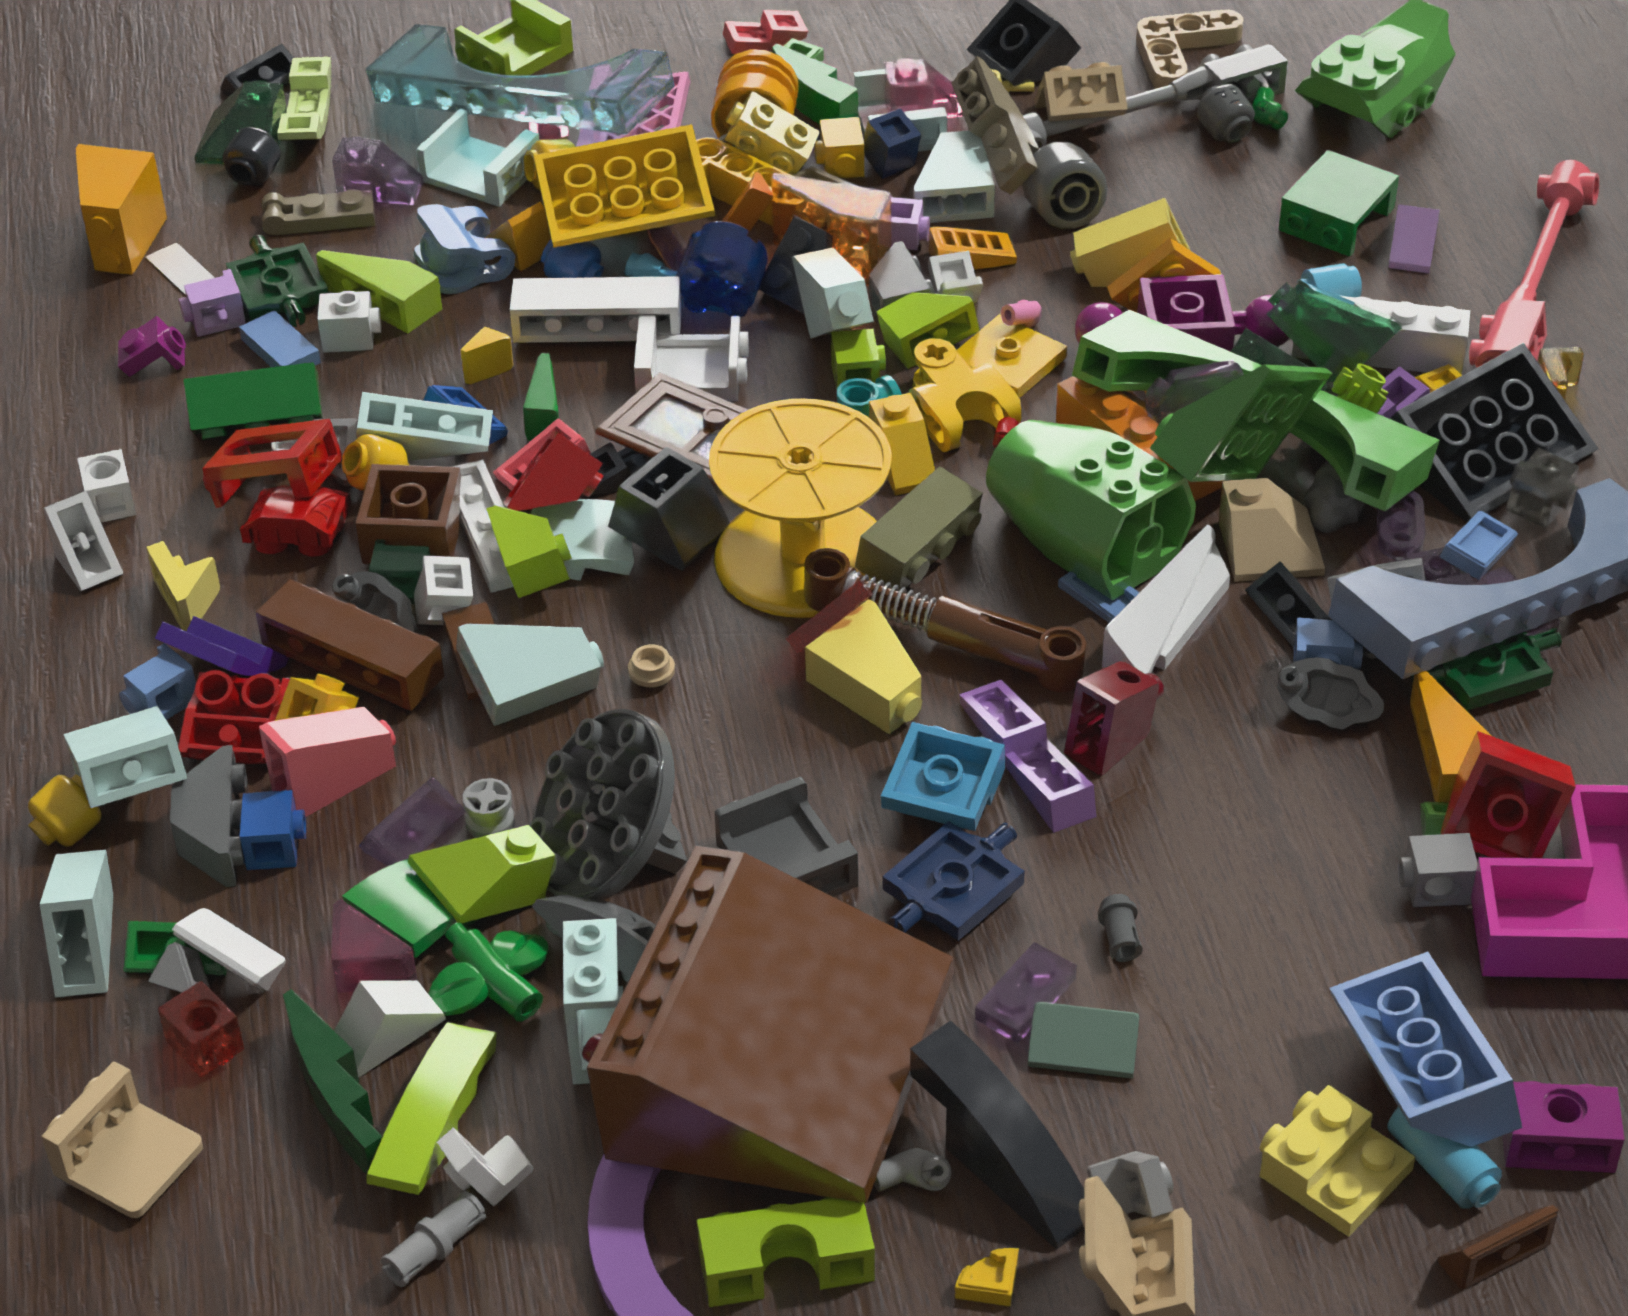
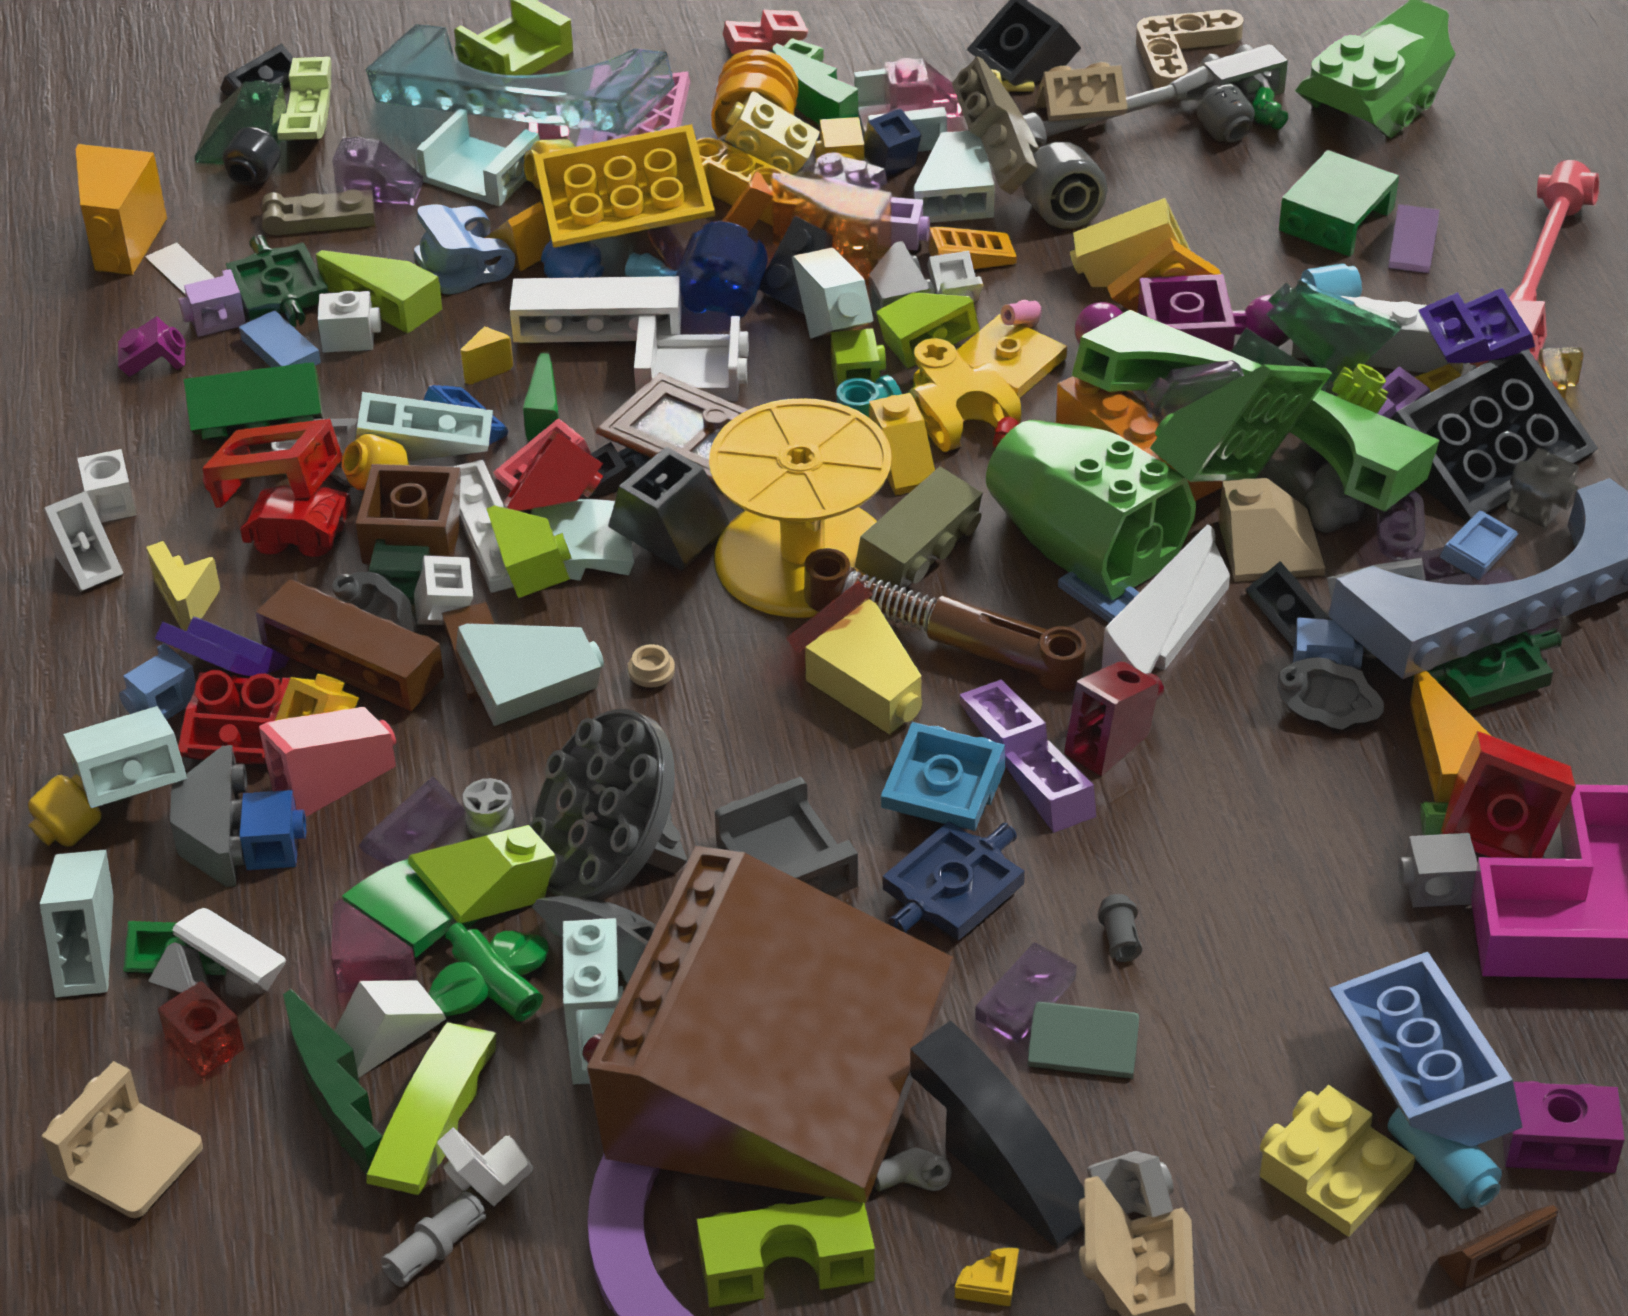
(846, 171): none -> clear purple plate
(1477, 330): none -> dark purple slope

